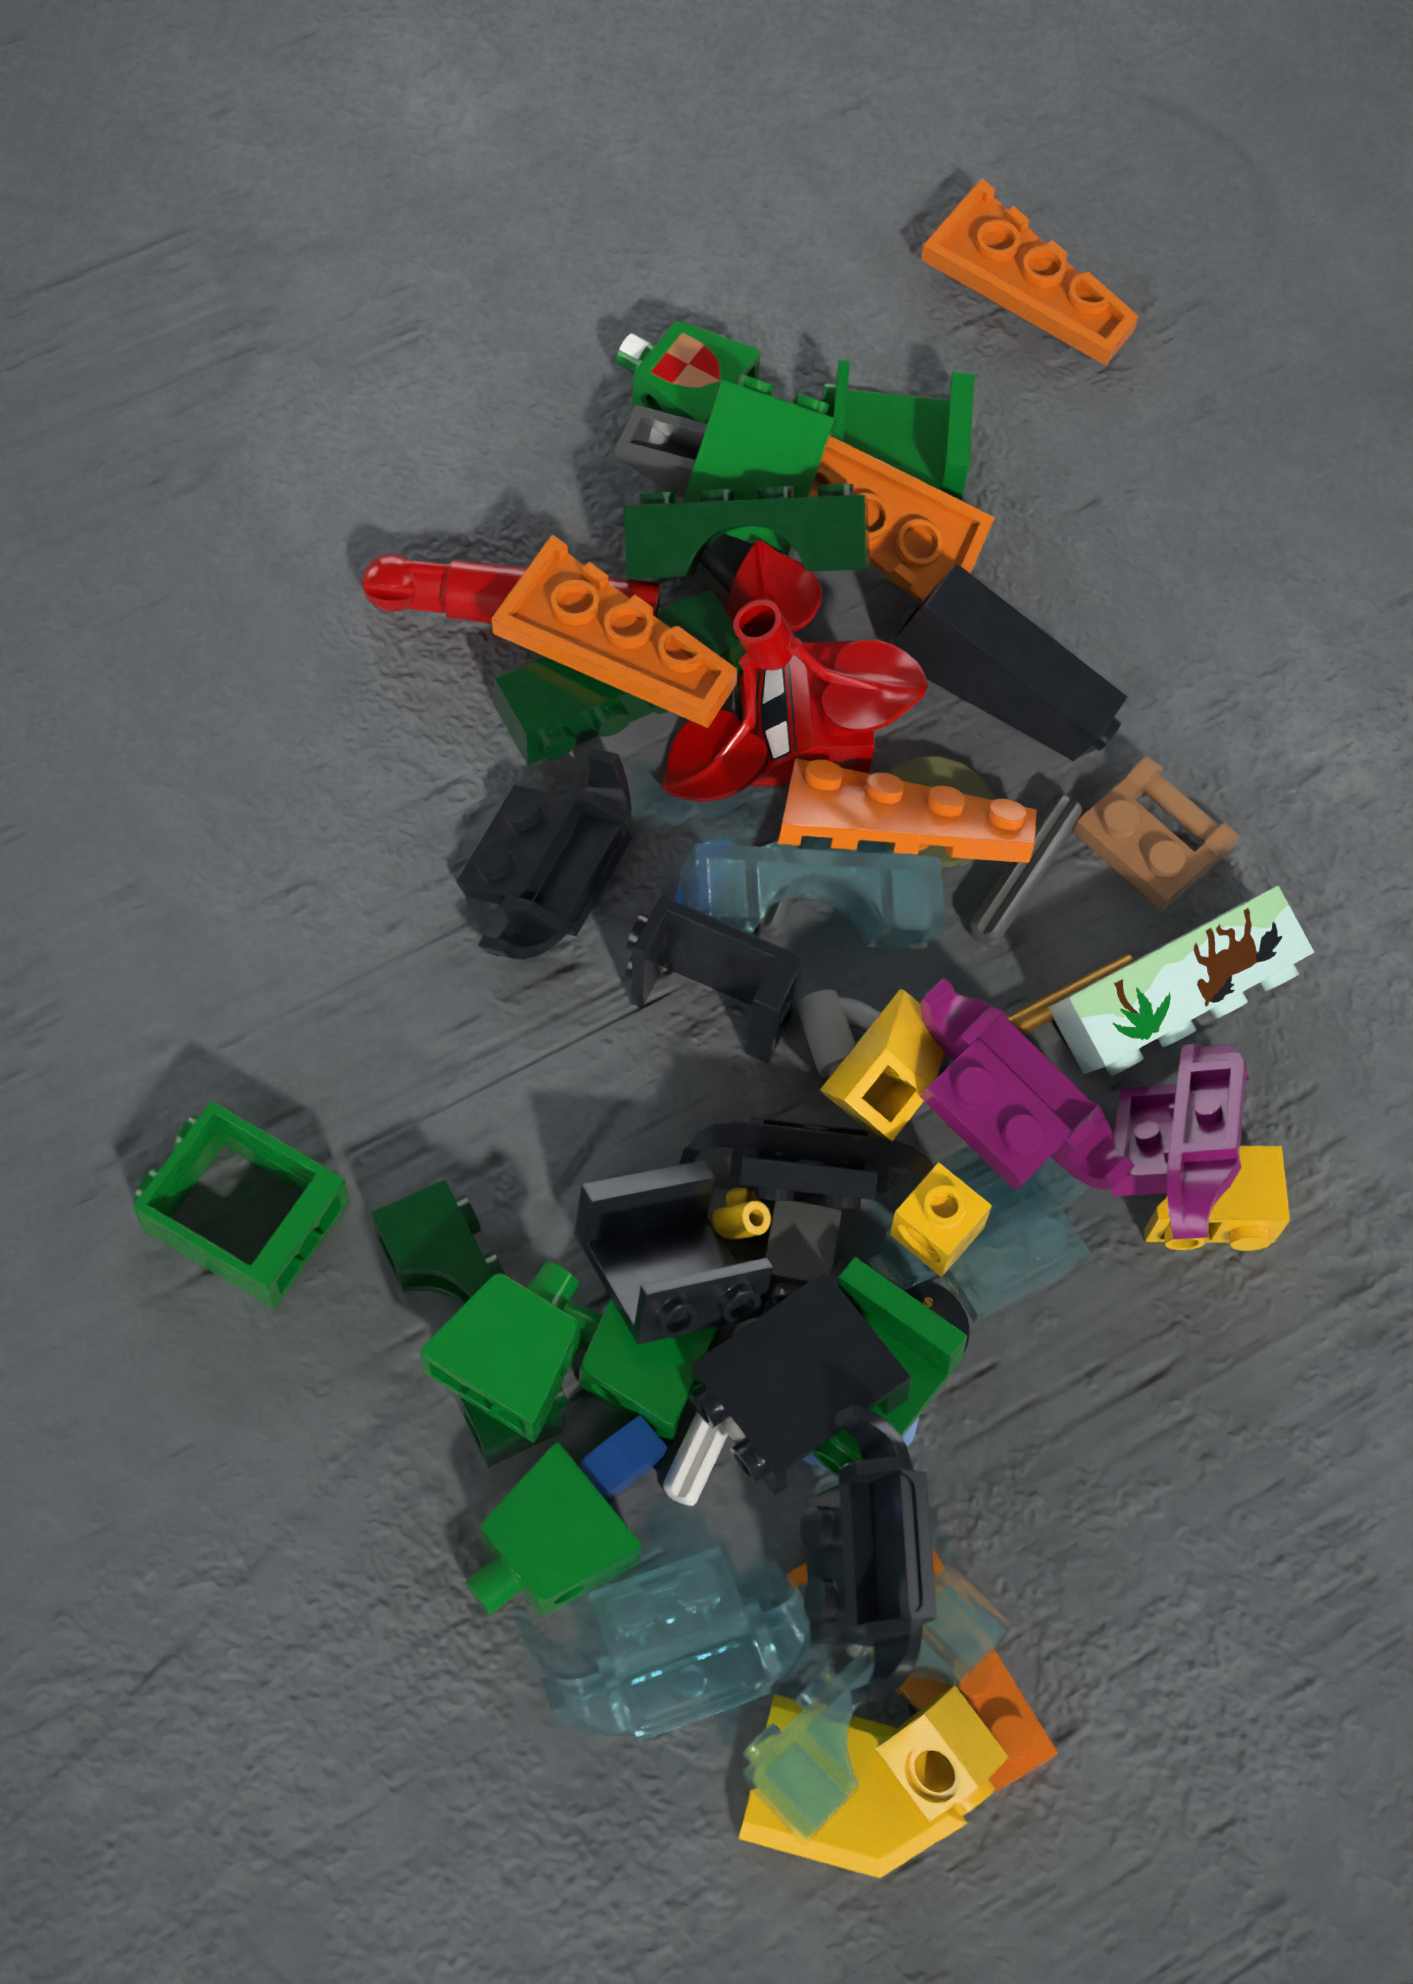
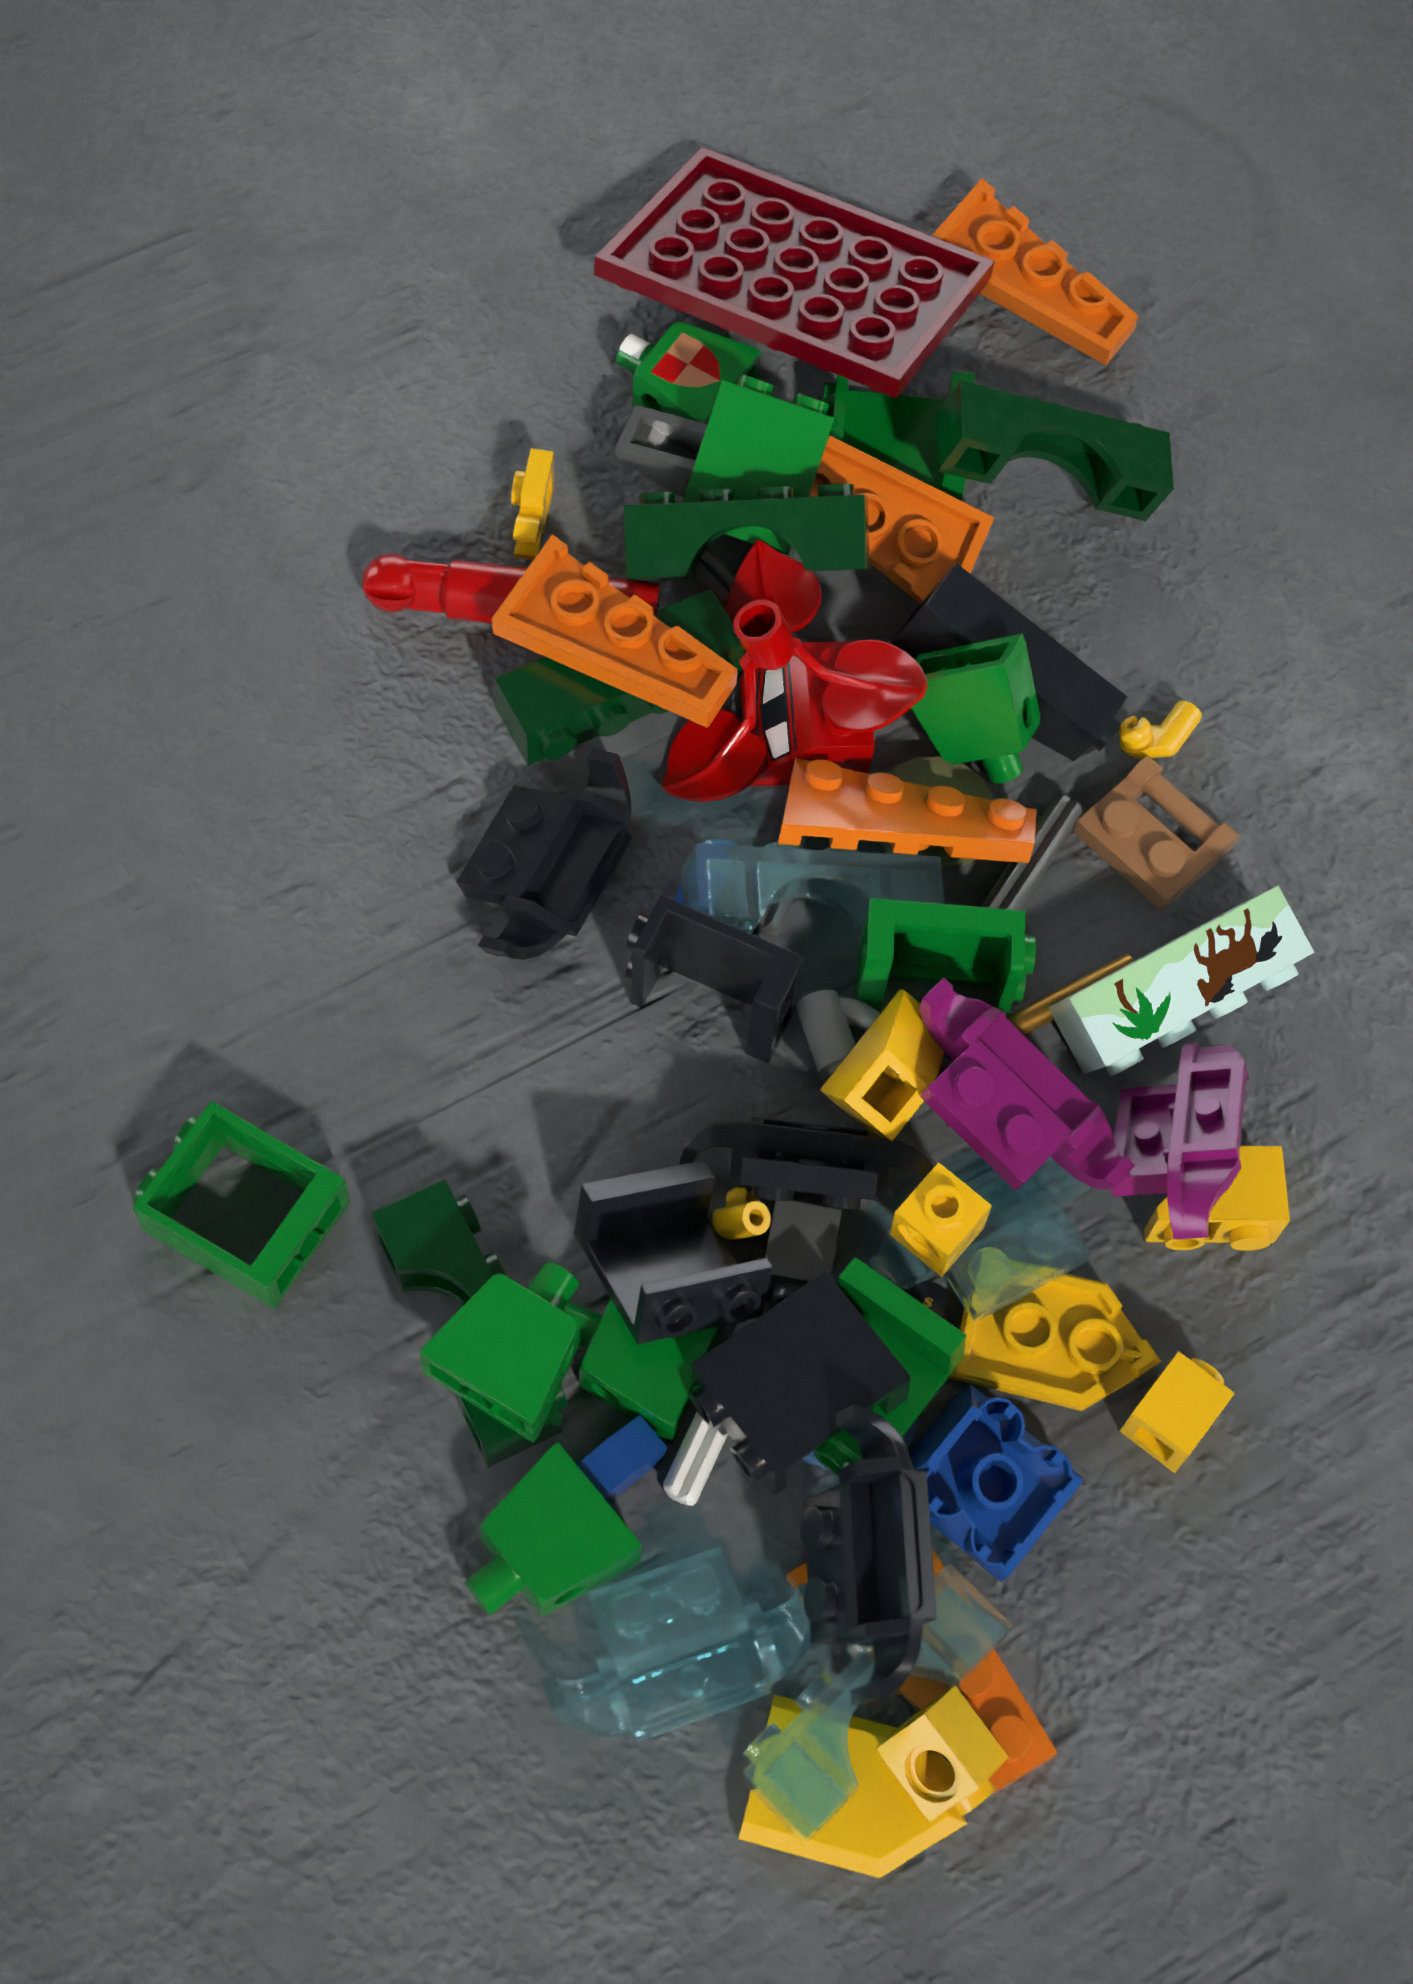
(533, 493): none -> yellow plate
(795, 270): none -> dark red plate
(944, 941): none -> green panel
(980, 704): none -> green torso
(991, 1480): none -> blue slope
(1056, 1345): none -> yellow tile
(1115, 461): none -> dark green arch
(1141, 739): none -> yellow arm
(1178, 1410): none -> yellow brick

